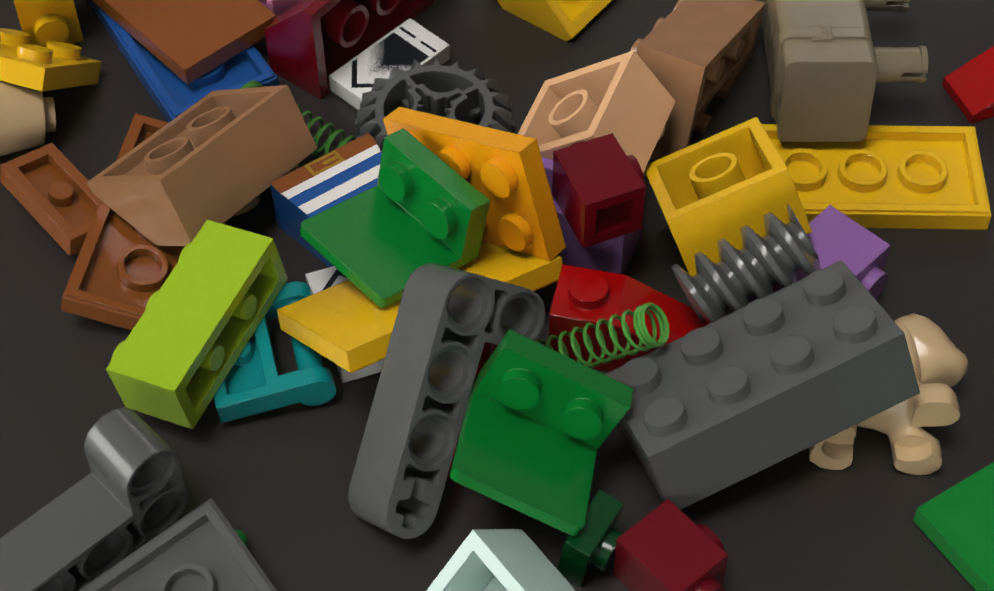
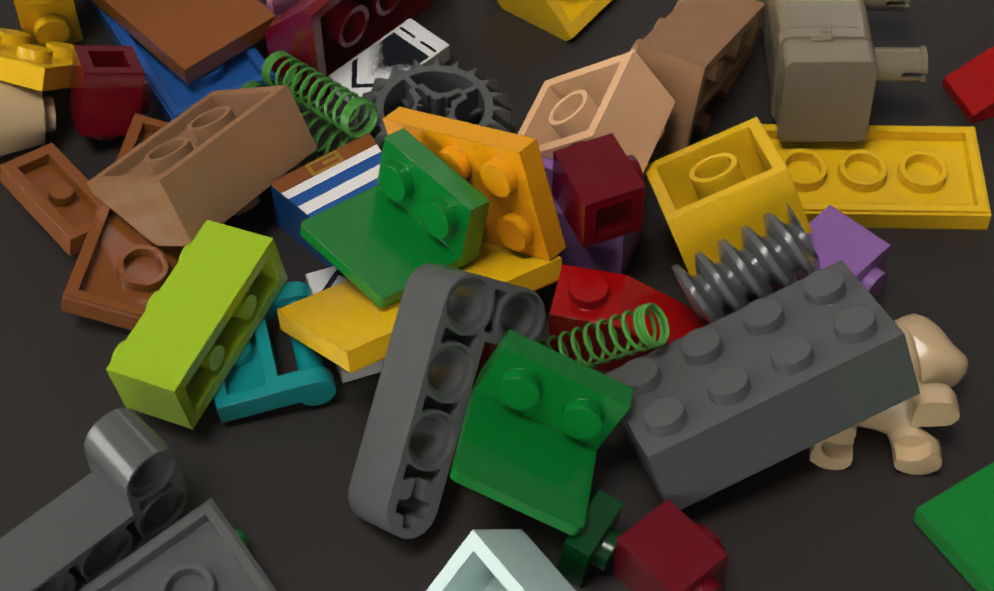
(106, 90): none -> dark red brick
(292, 75): none -> bright green piece

